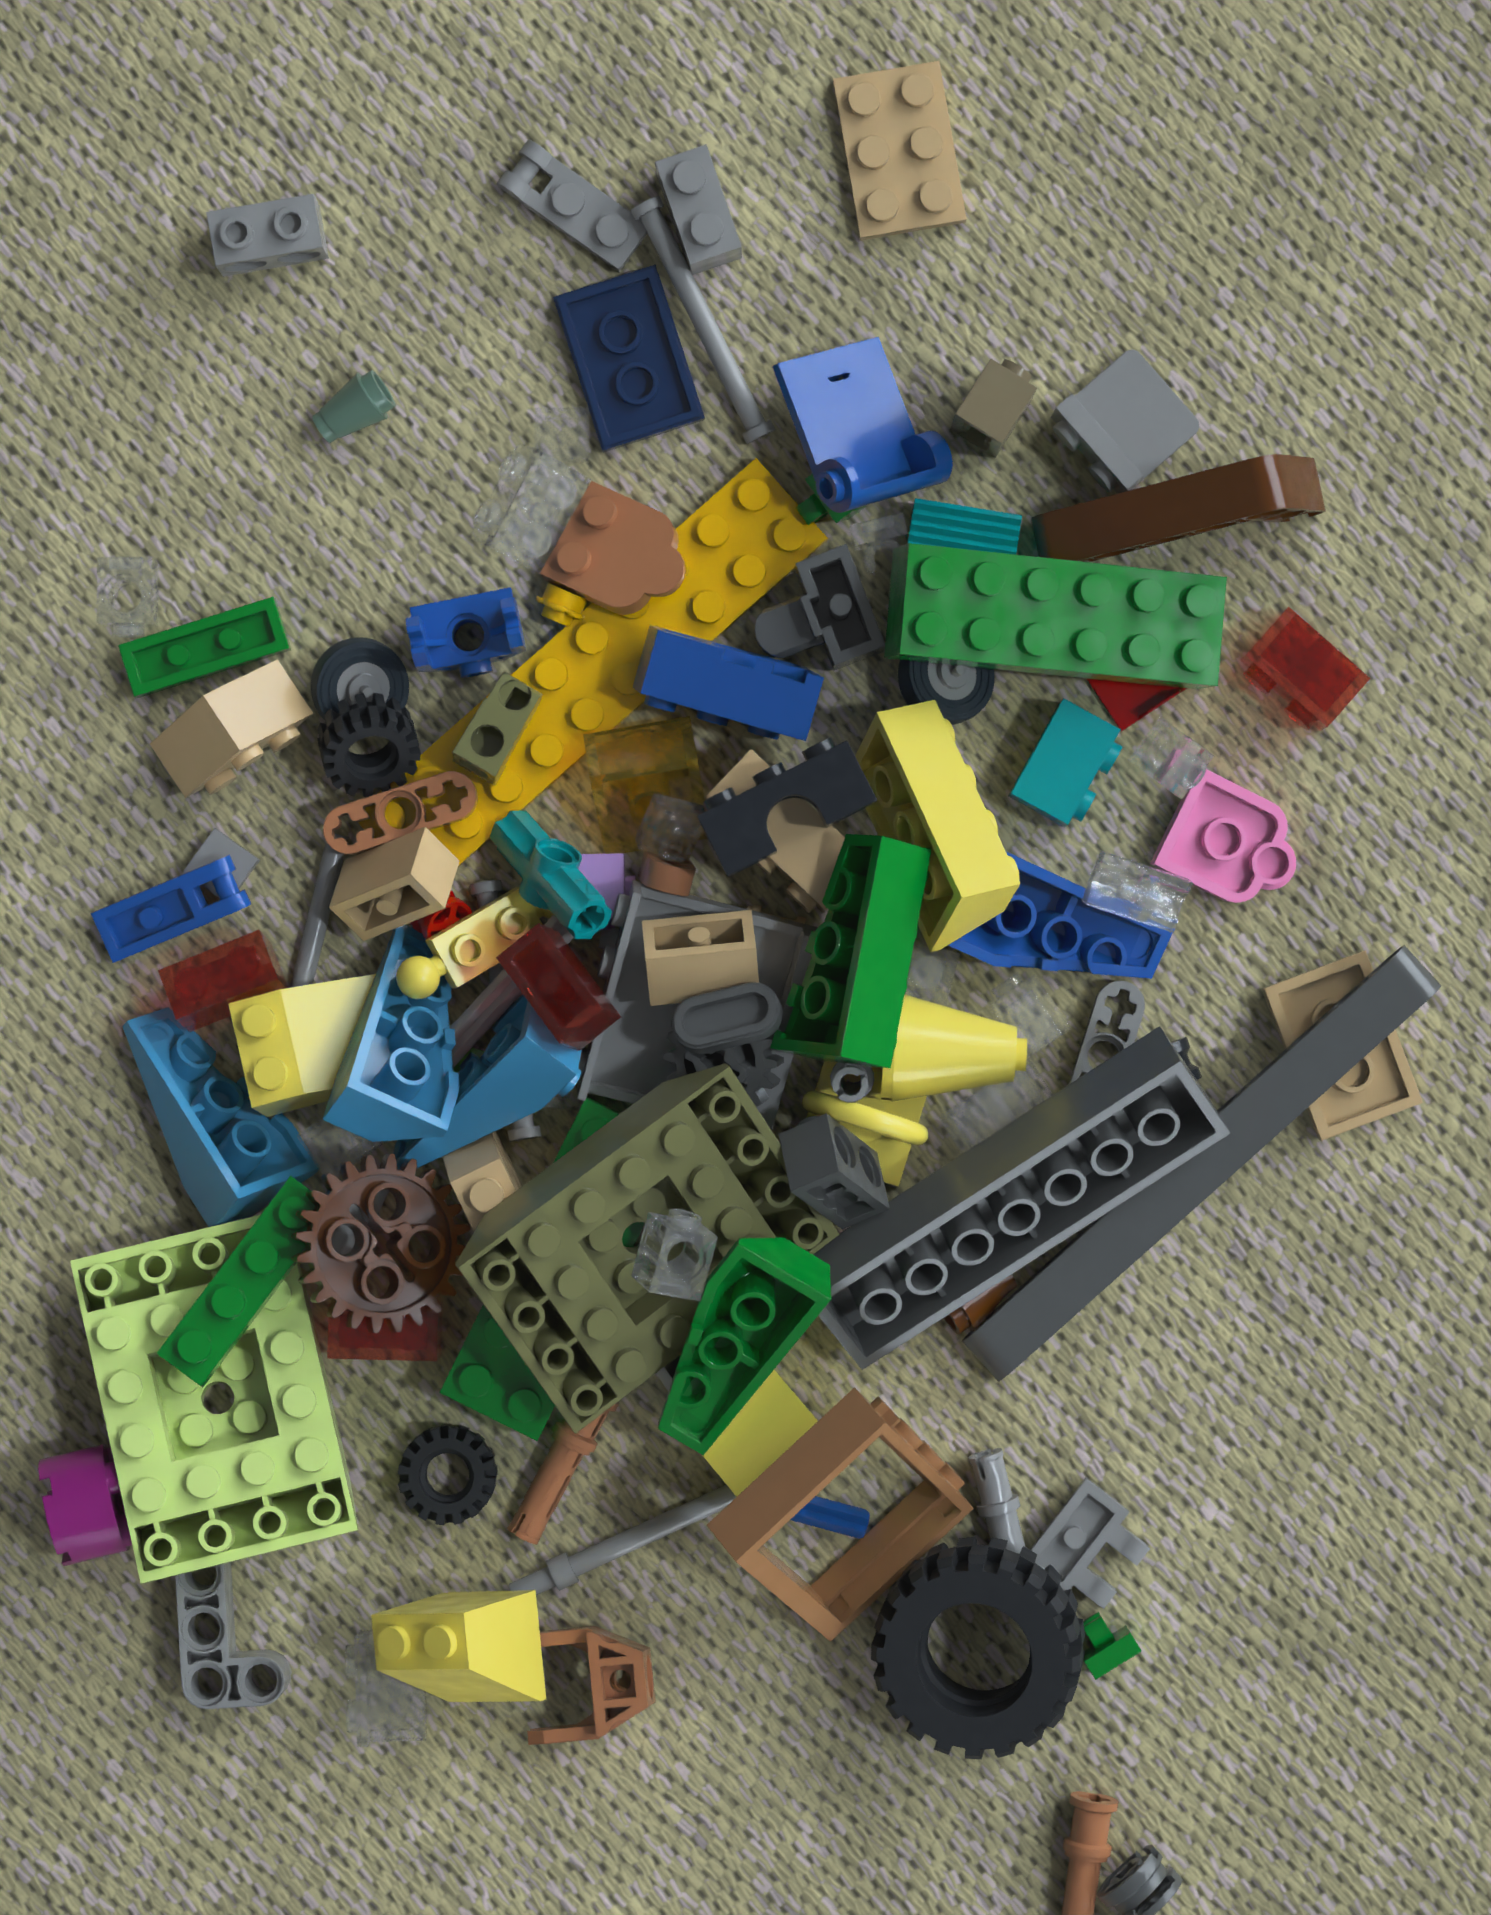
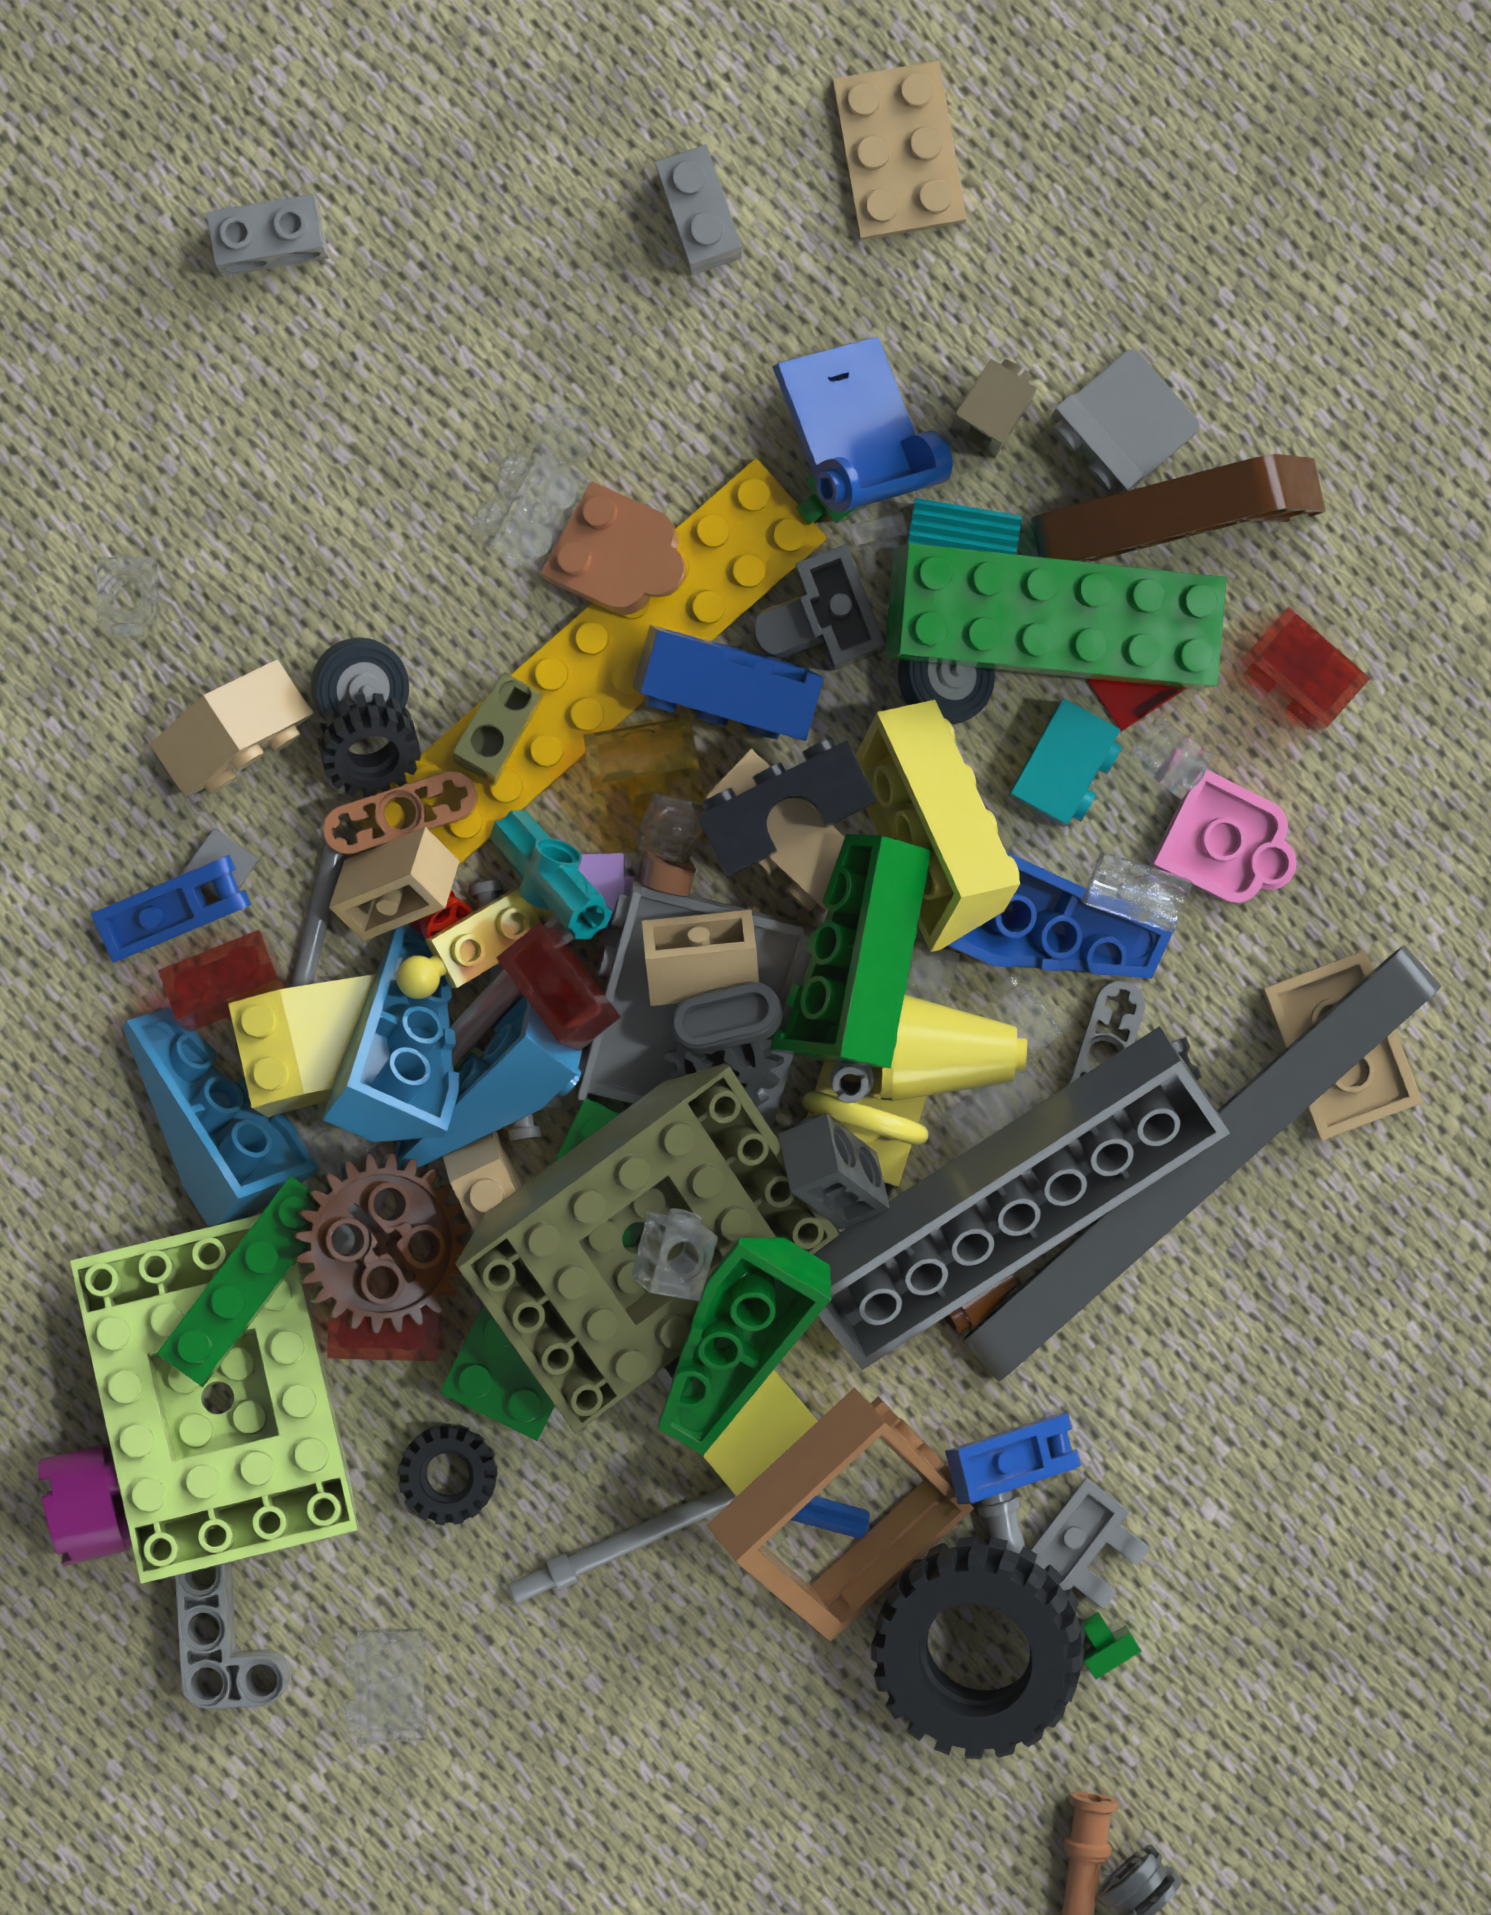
(204, 647): green plate -> none
(354, 407): sand green cone -> none
(435, 625): blue piece -> none
(464, 1646): light yellow slope -> none
(554, 1477): nougat pin -> none
(561, 605): yellow plate -> none
(575, 207): light grey plate -> none
(611, 1701): nougat piece -> none
(629, 358): dark blue tile -> none
(702, 319): light grey bar -> none
(1012, 1459): none -> blue plate

